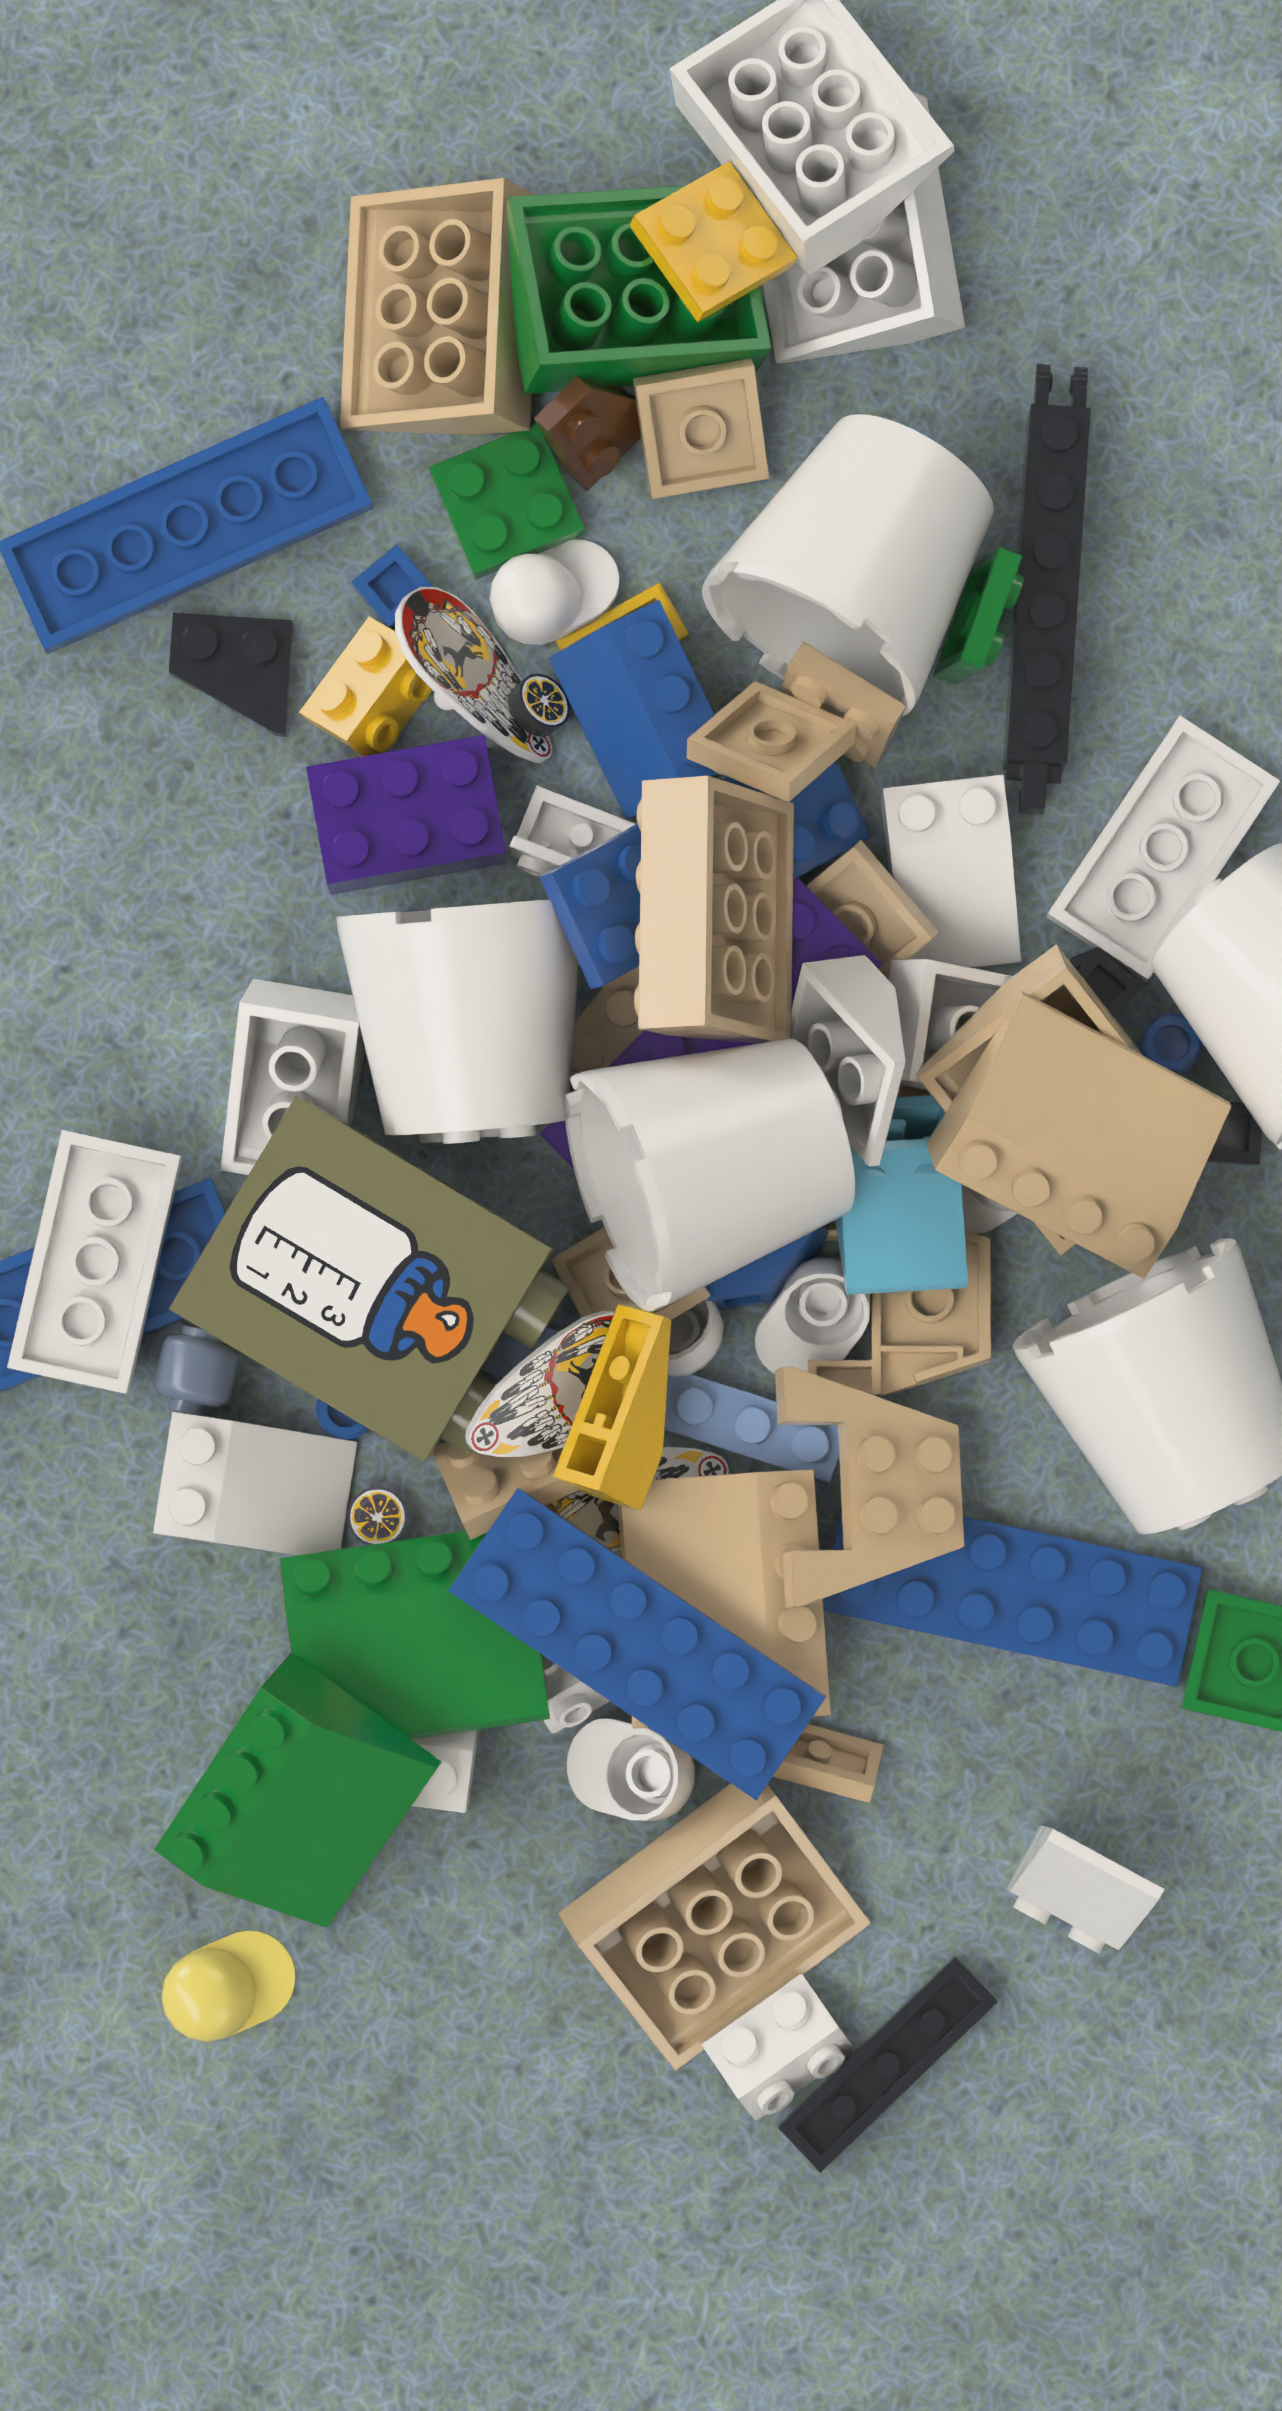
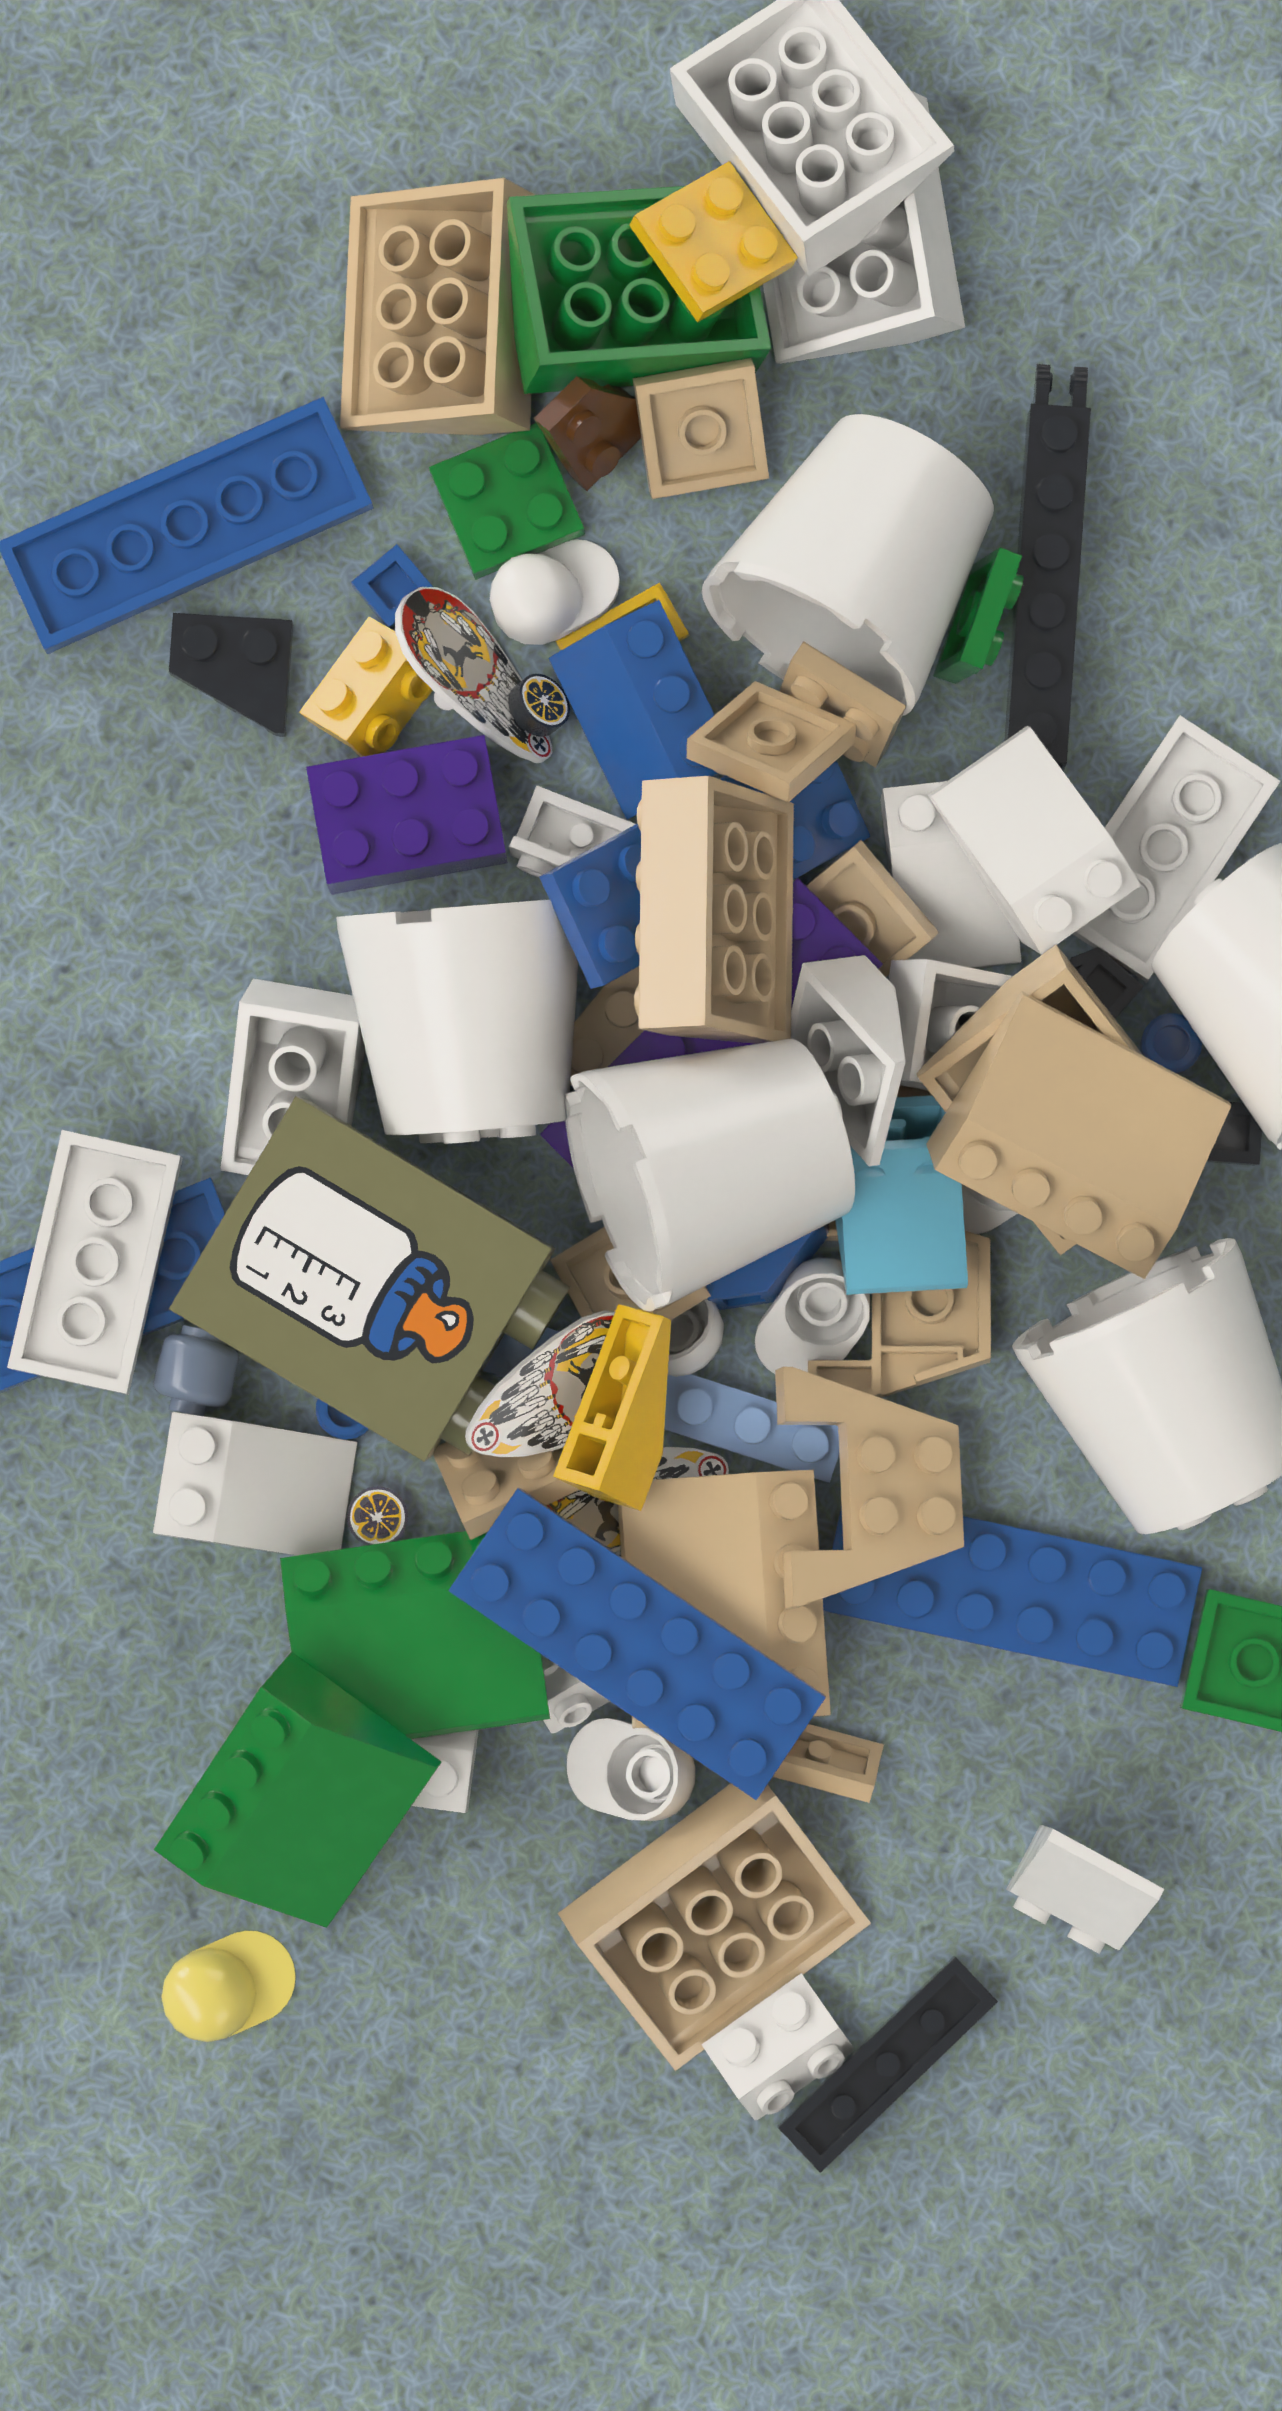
(1034, 841): none -> white slope

